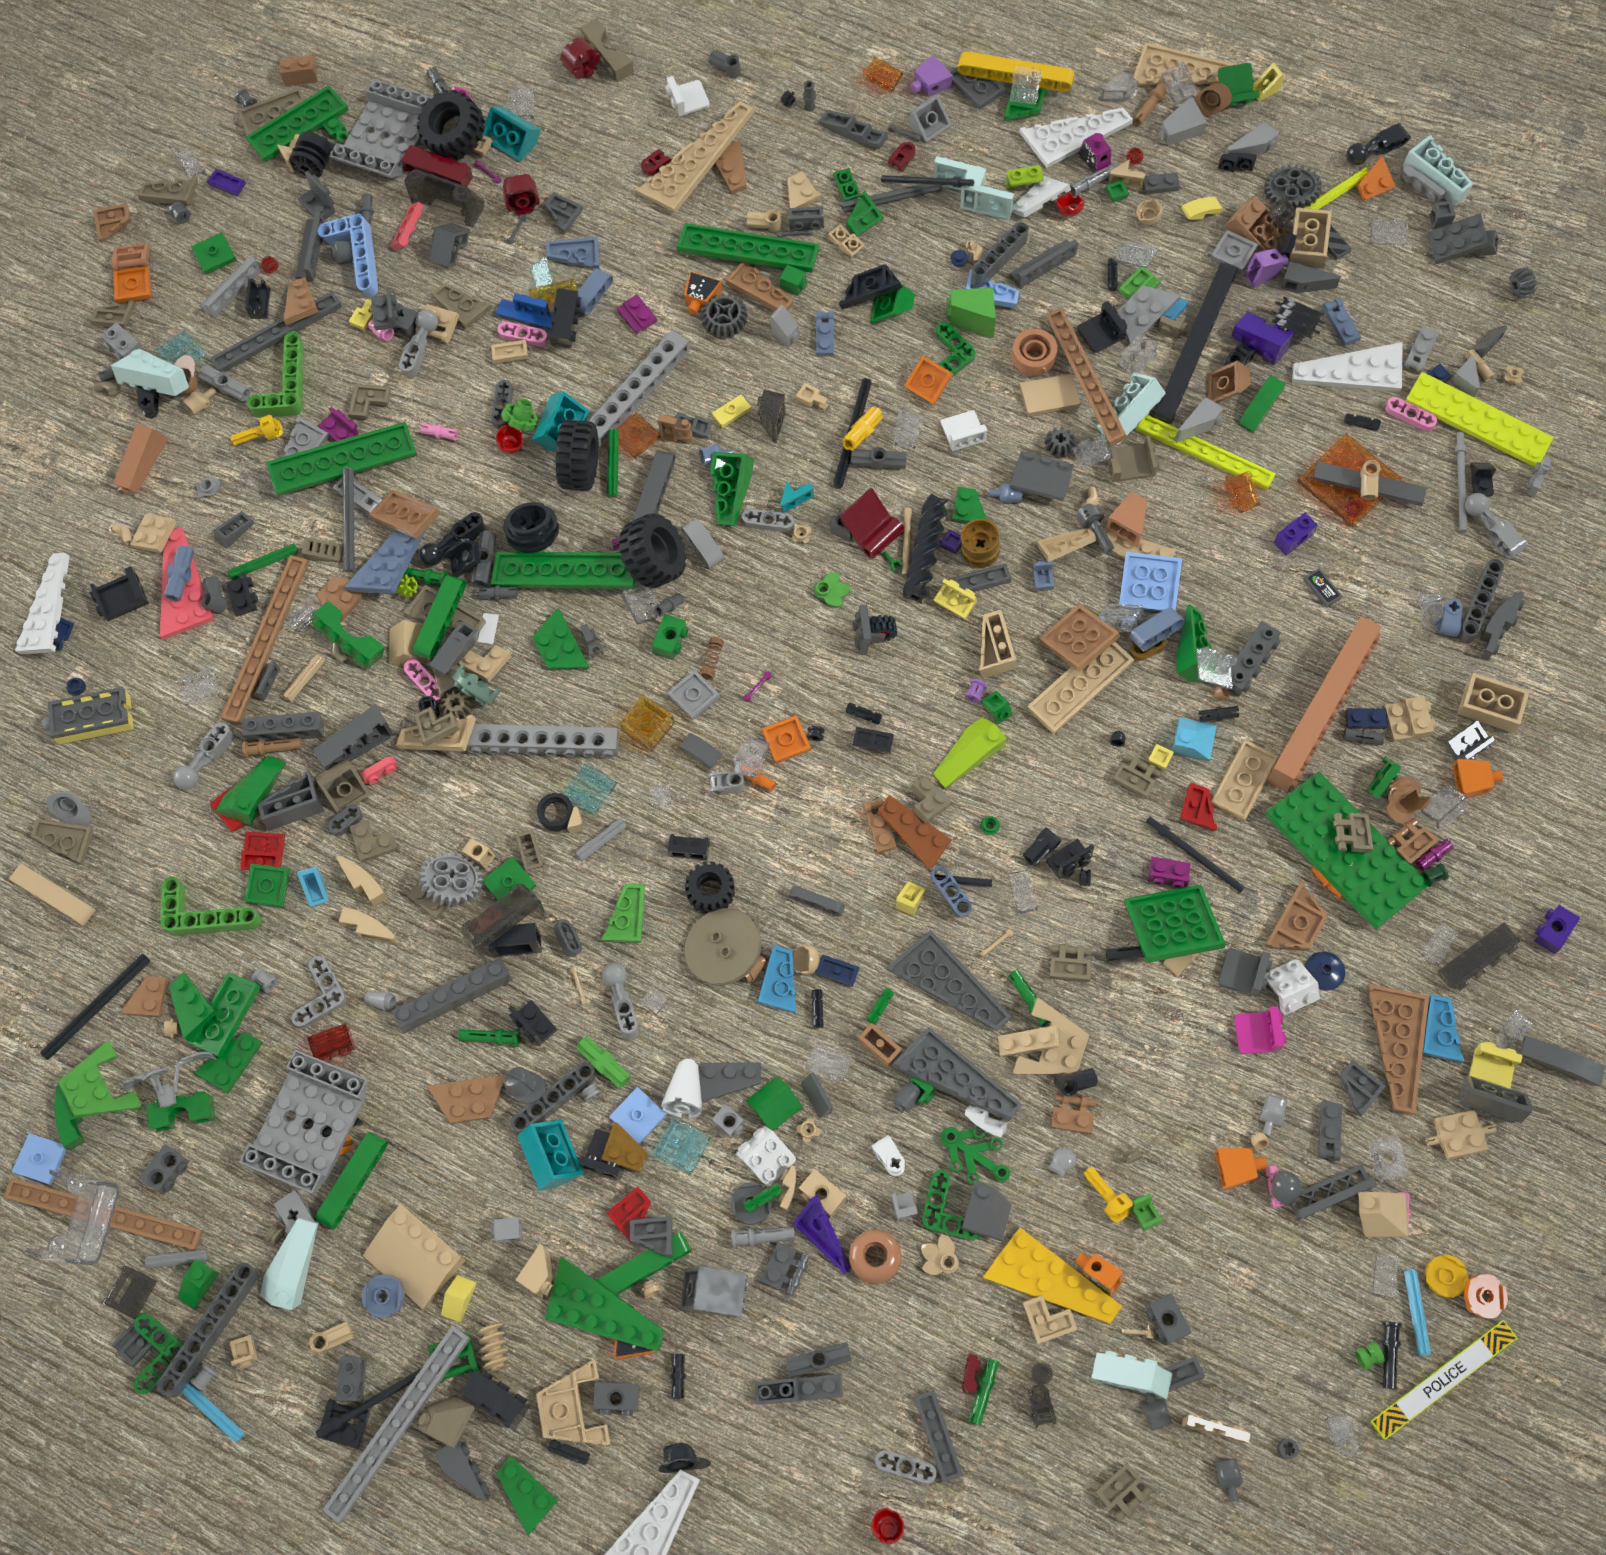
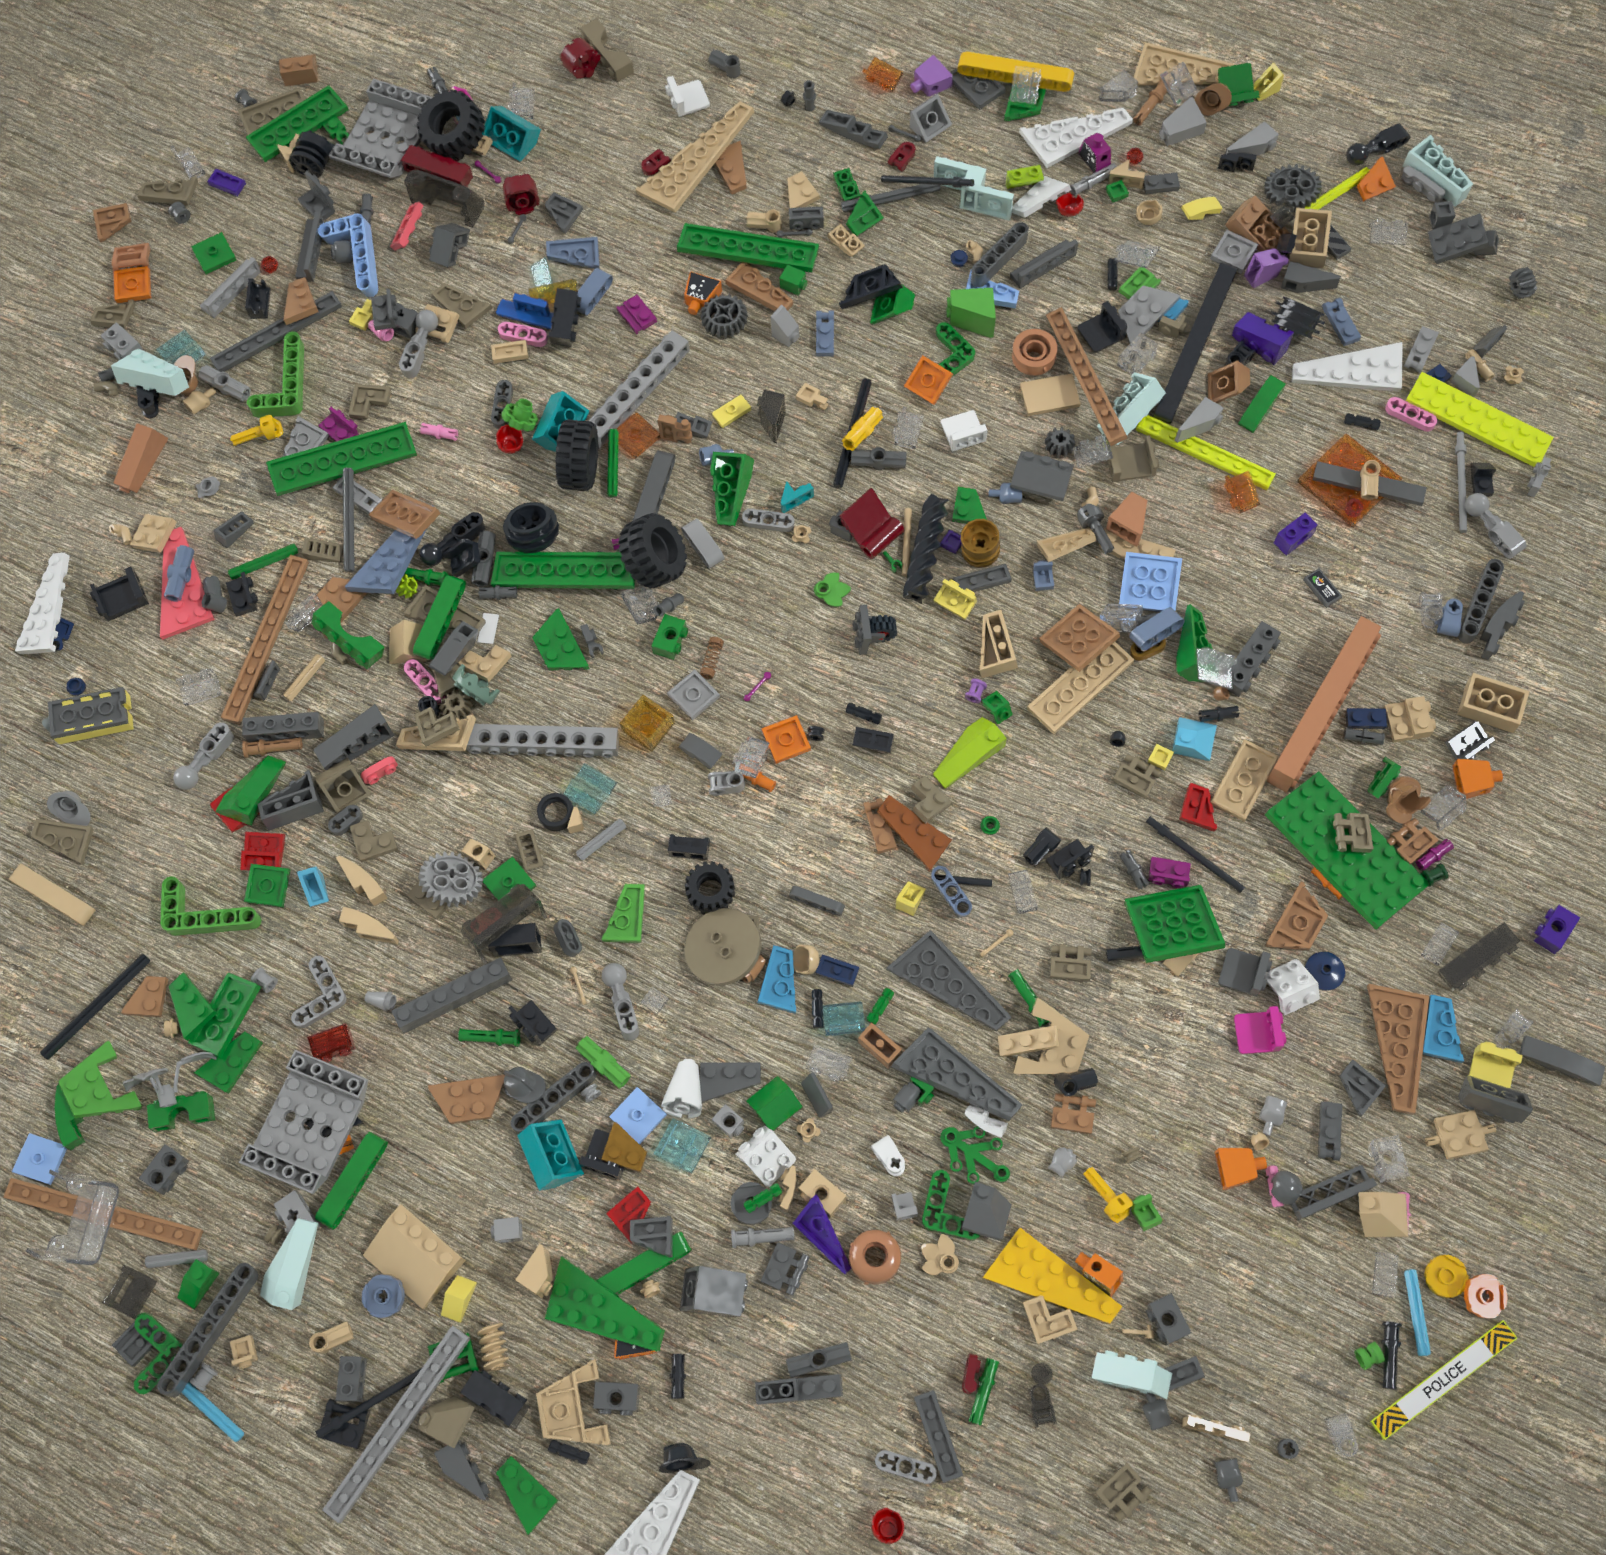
(843, 1018): none -> clear light blue bracket
(1134, 869): none -> dark grey pin

